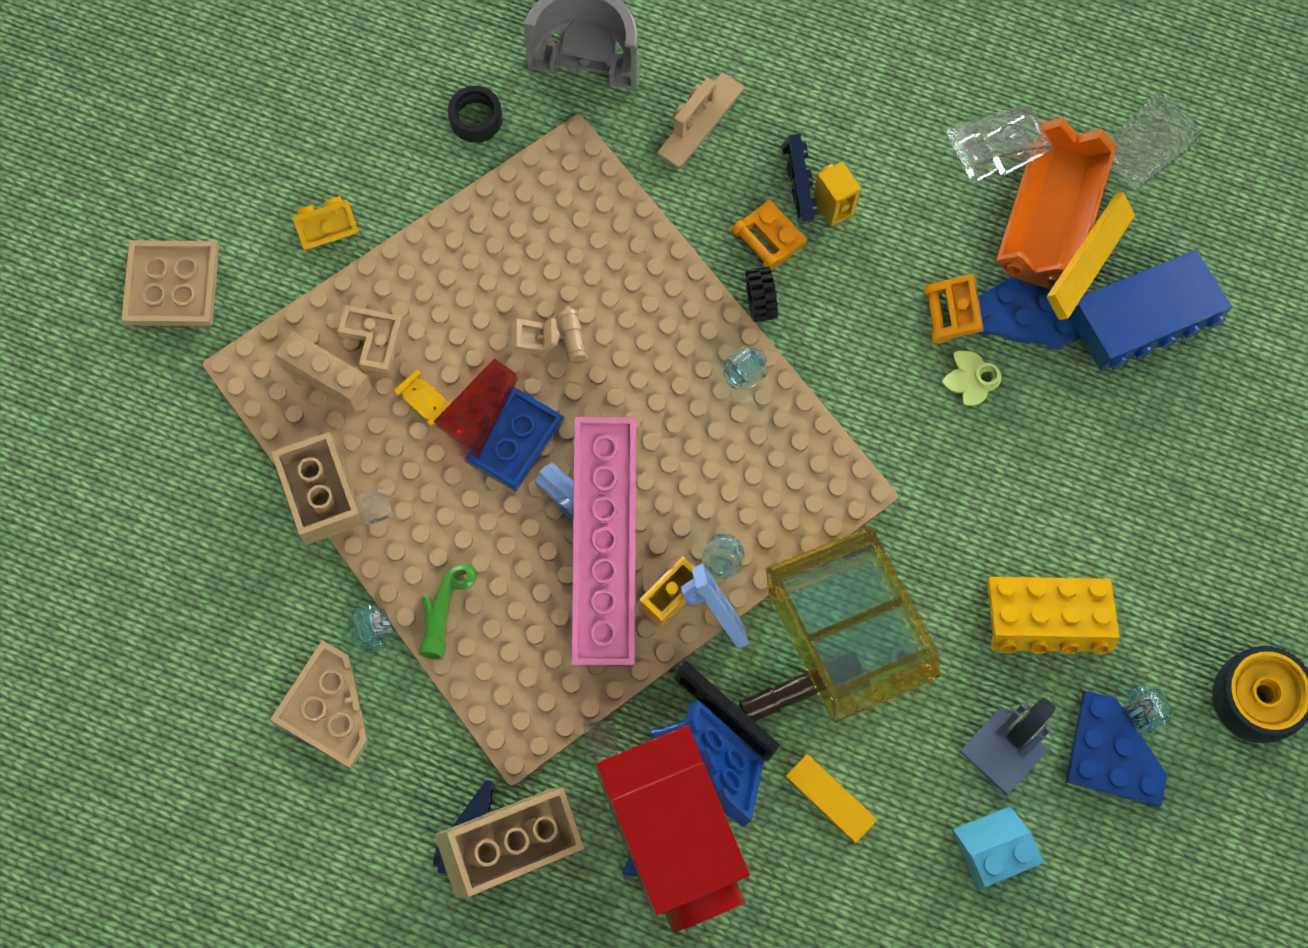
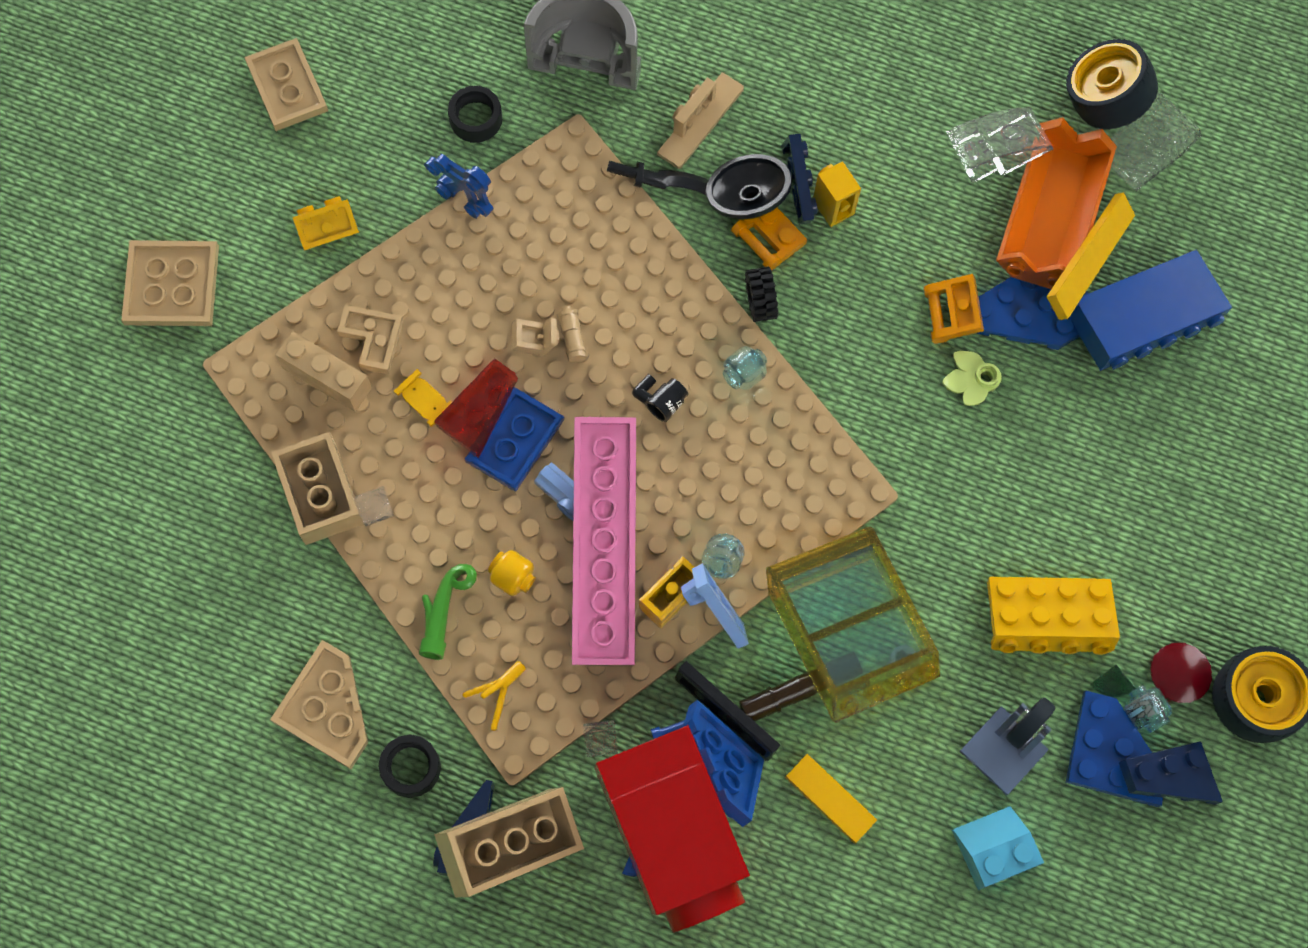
(286, 84): none -> tan plate
(370, 628): clear light blue head -> none
(390, 752): none -> black tyre
(457, 179): none -> blue plant
(502, 684): none -> yellow plant
(511, 572): none -> yellow head
(659, 179): none -> black sword
(664, 400): none -> black piece
(748, 186): none -> black dish
(1112, 84): none -> wheel
(1113, 683): none -> clear green tile
(1172, 773): none -> dark blue wing
(1181, 672): none -> dark red dish

